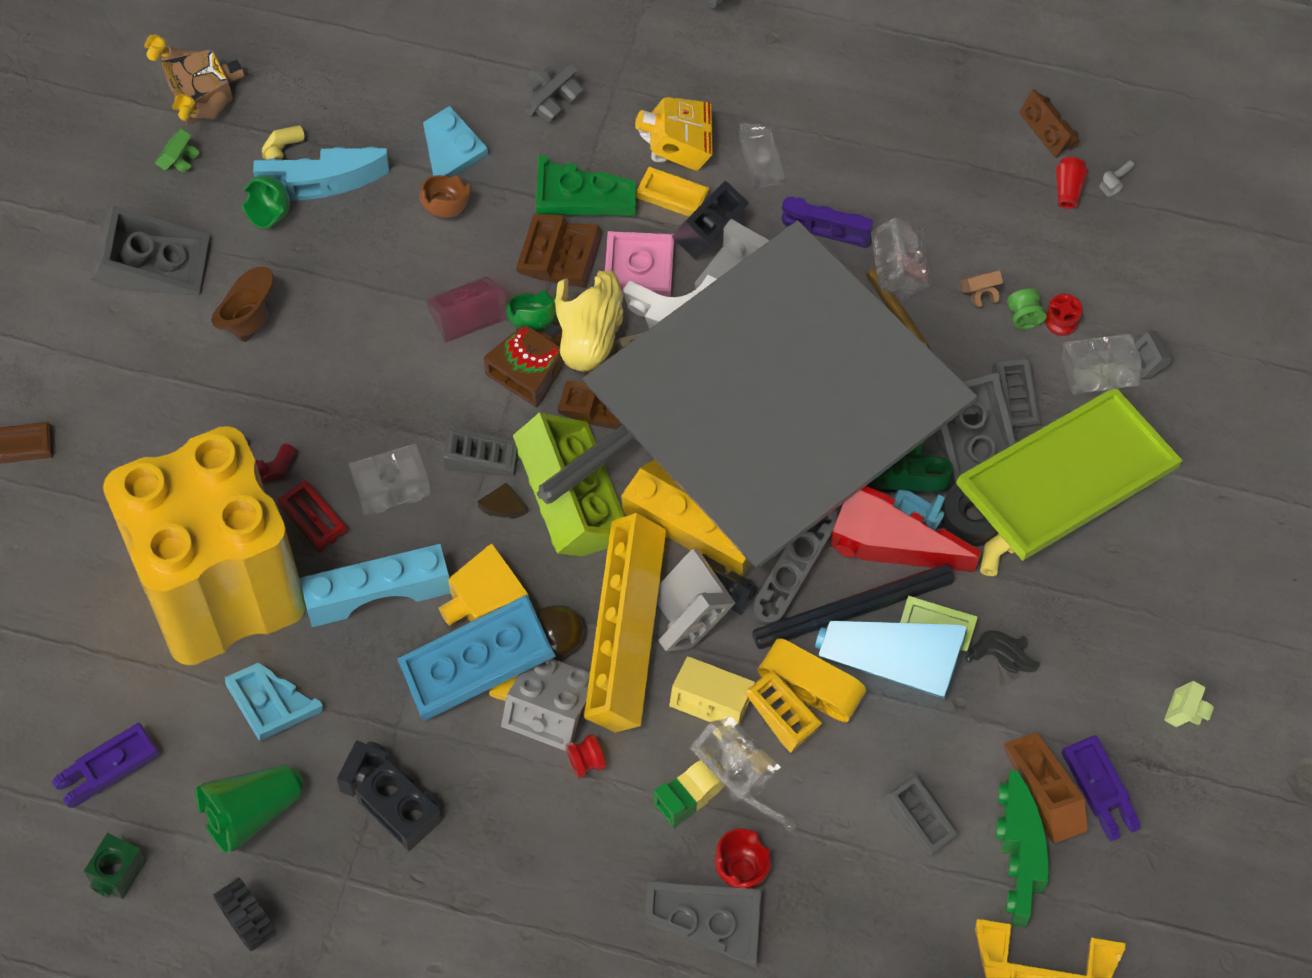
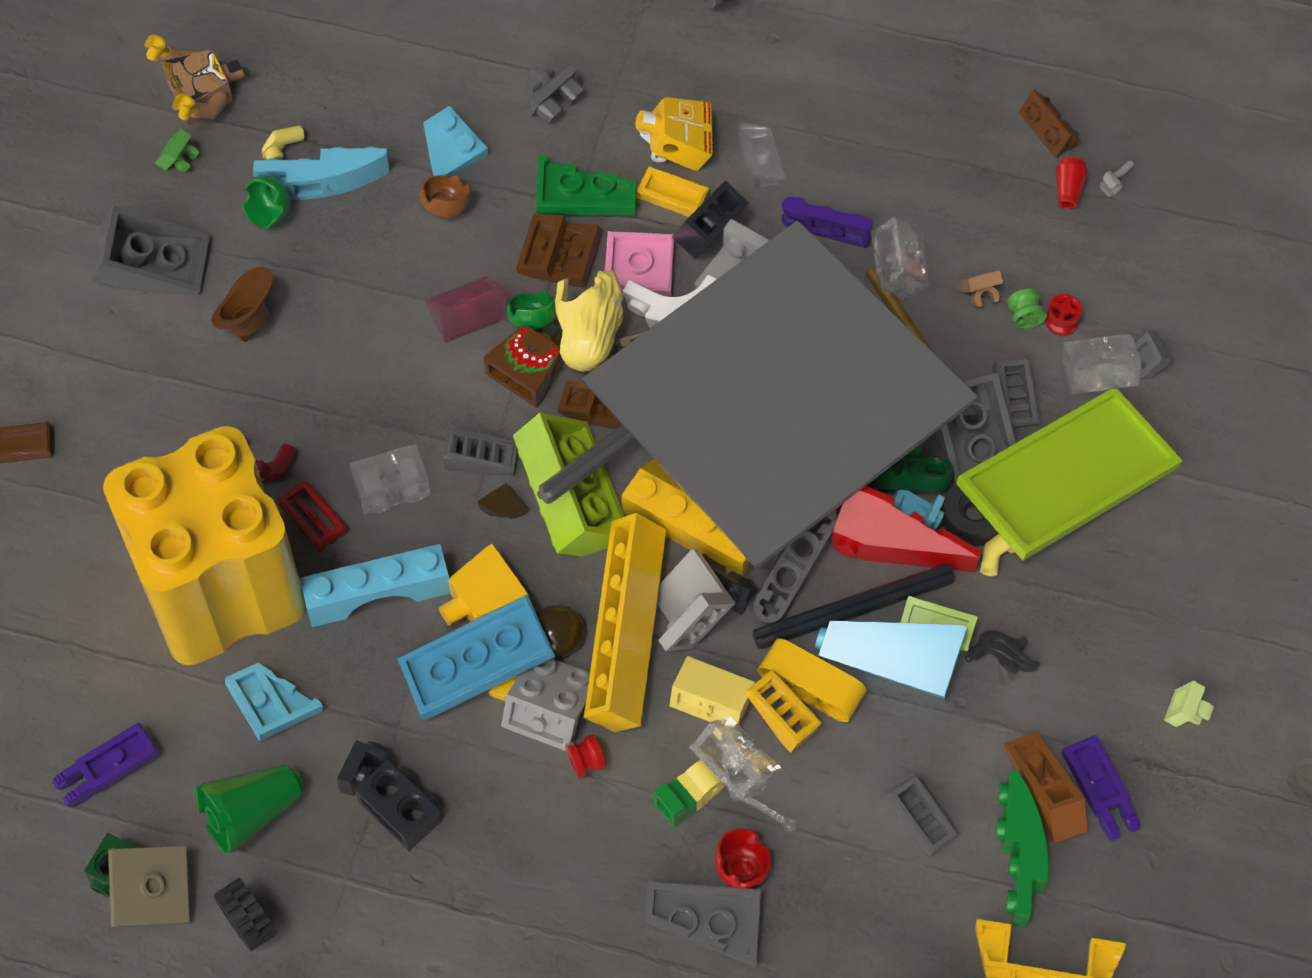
(148, 886): none -> dark tan plate

